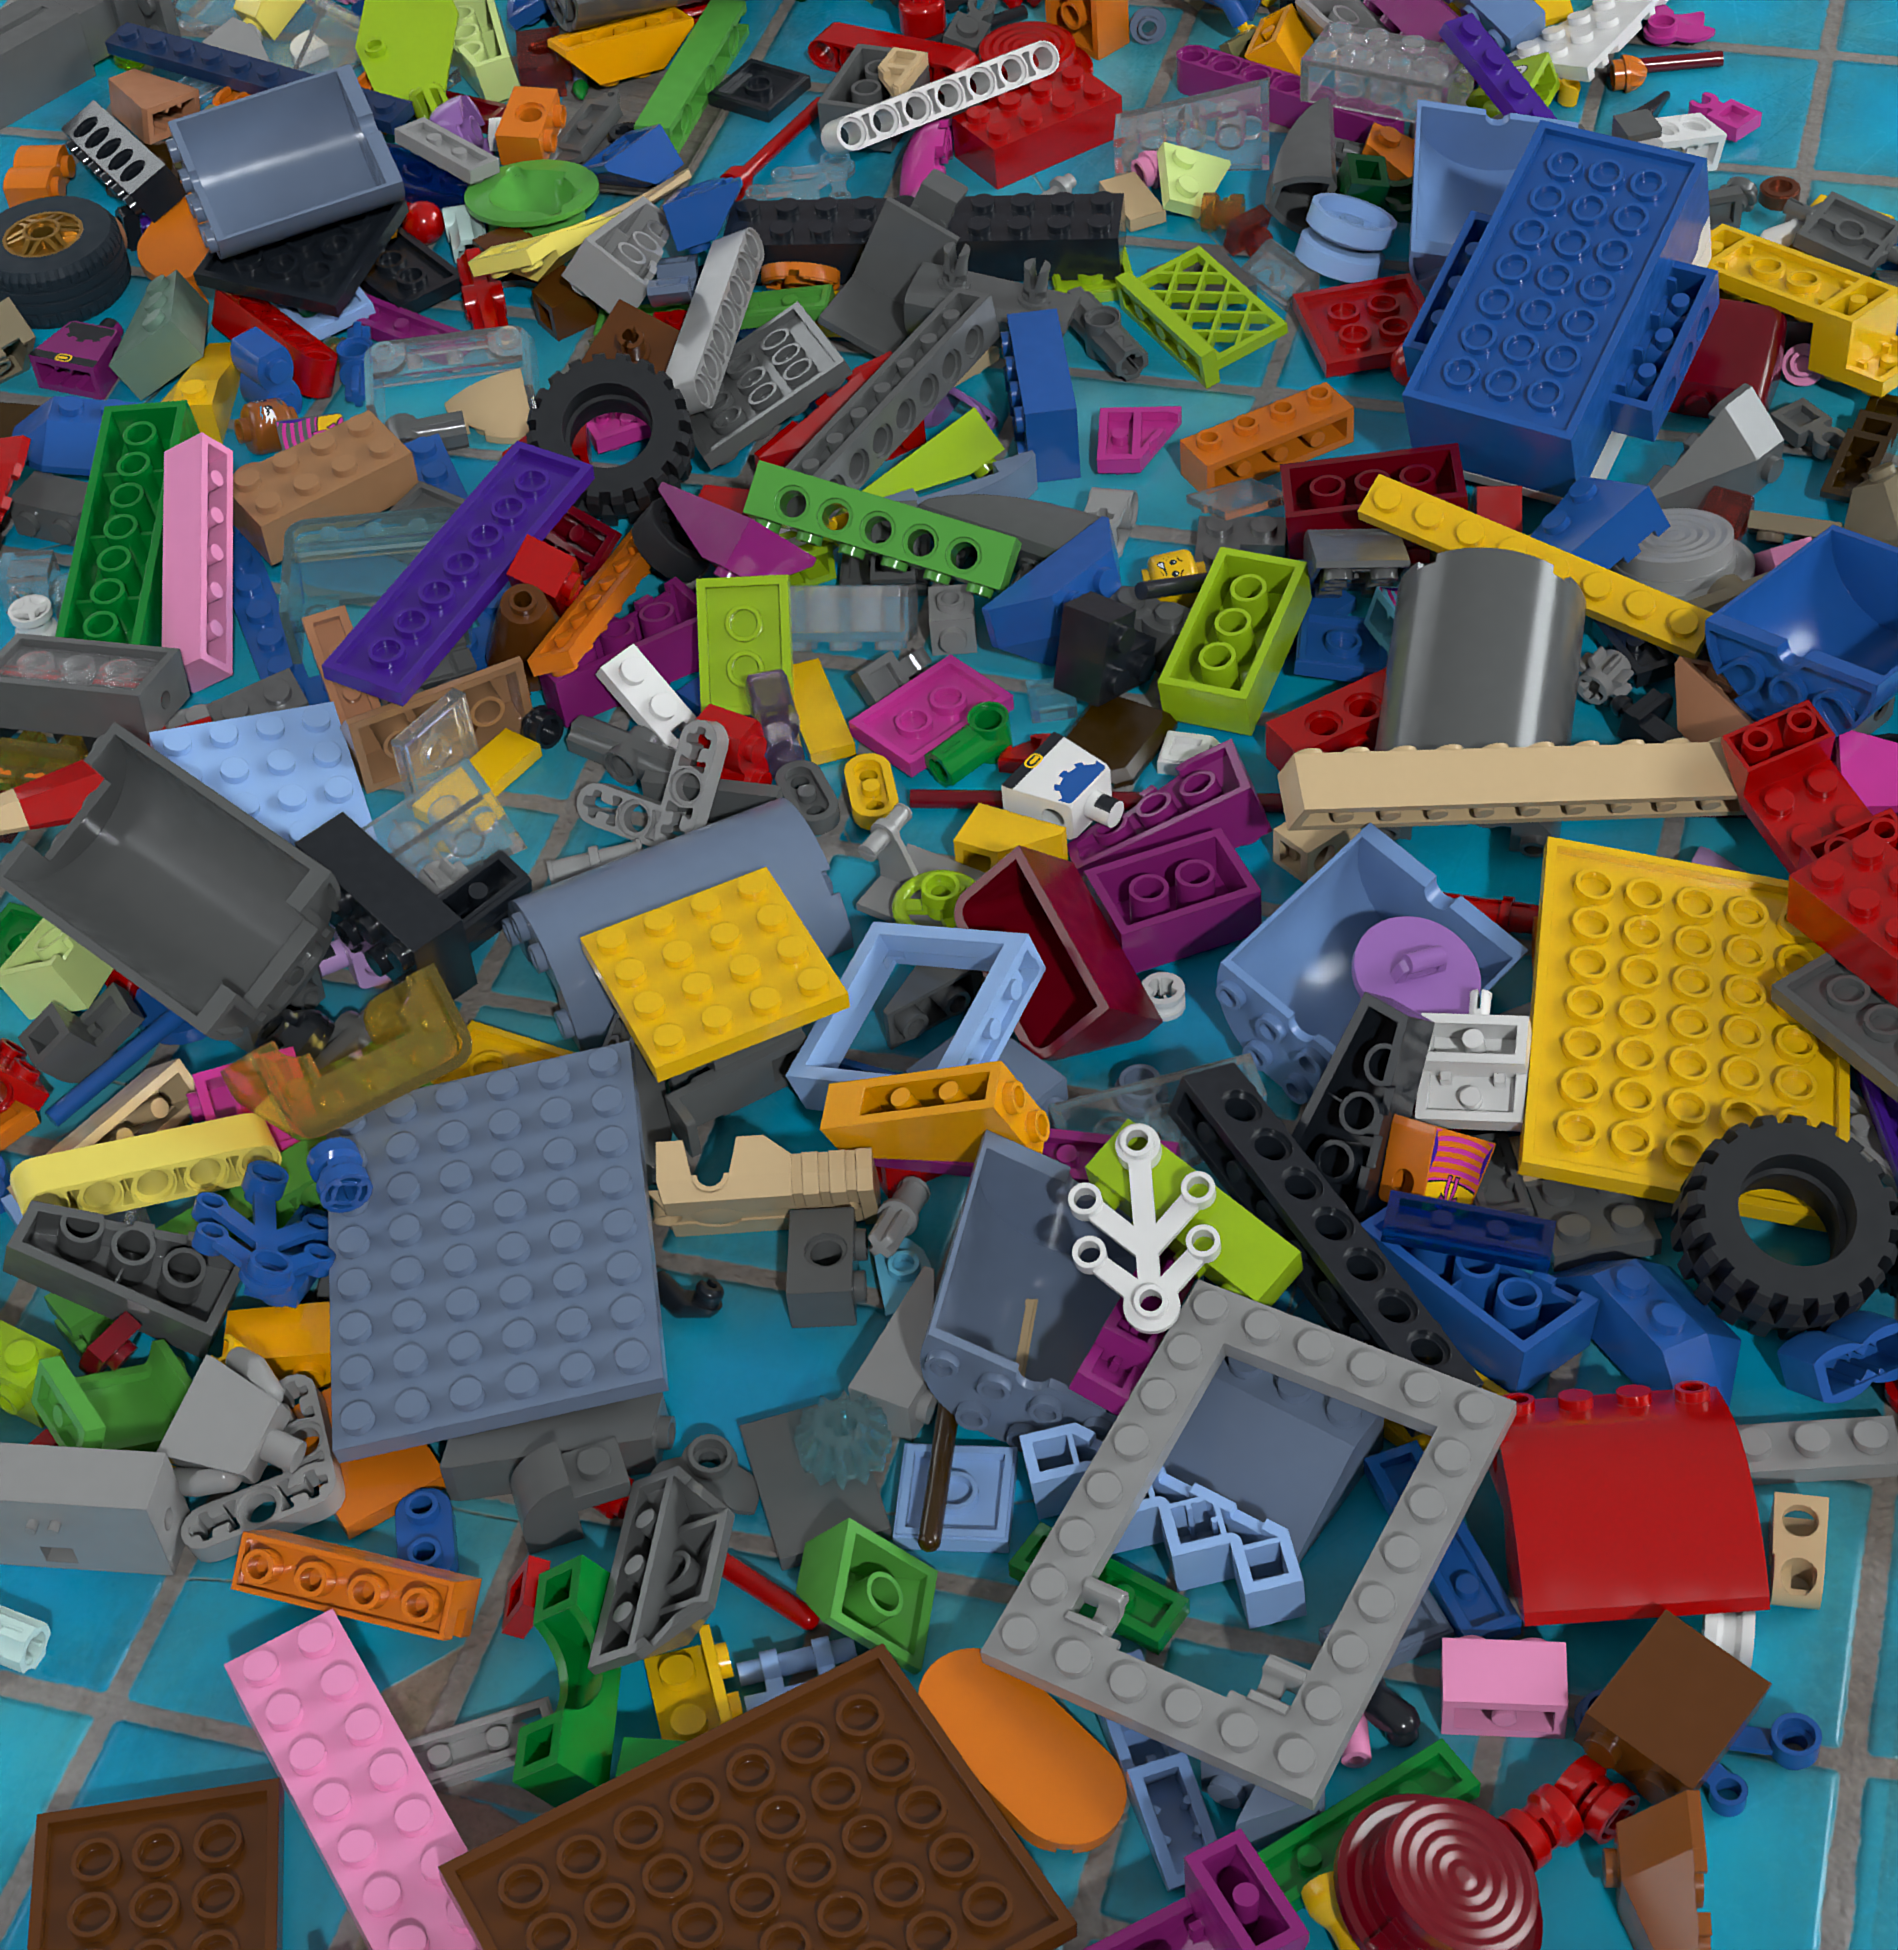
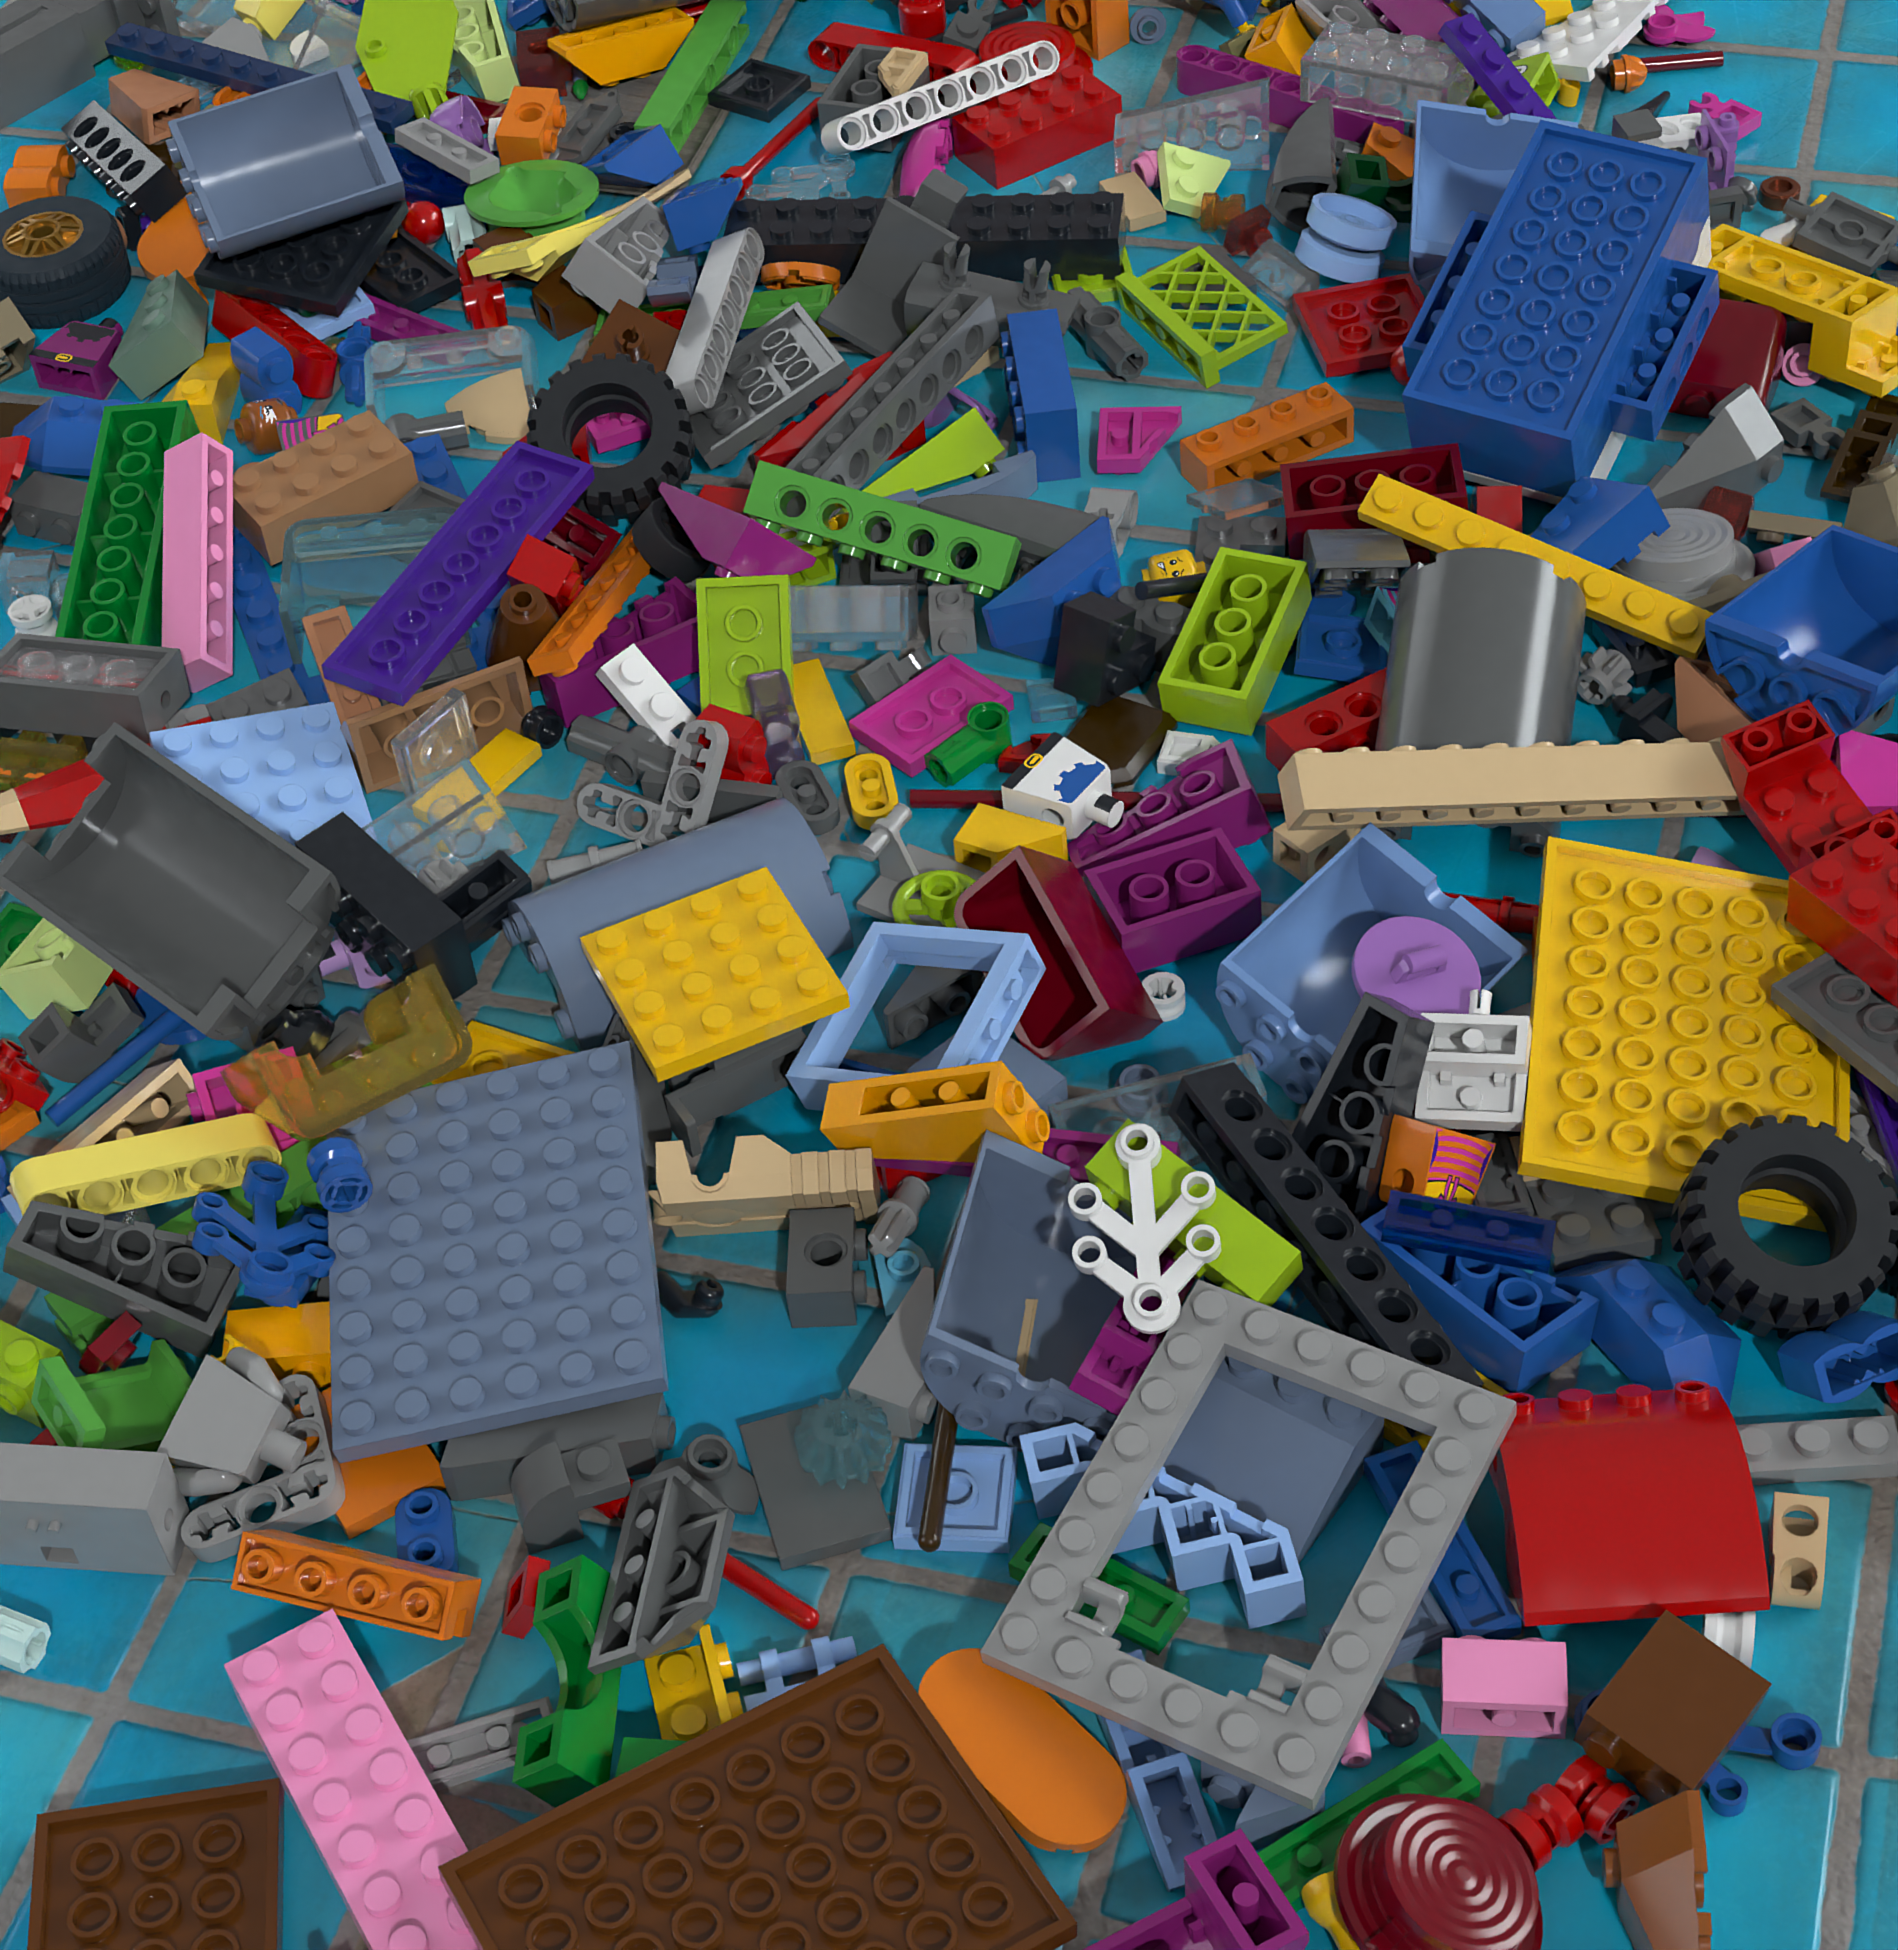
(869, 1590): bright green slope -> none
(1717, 143): none -> medium lavender hinge

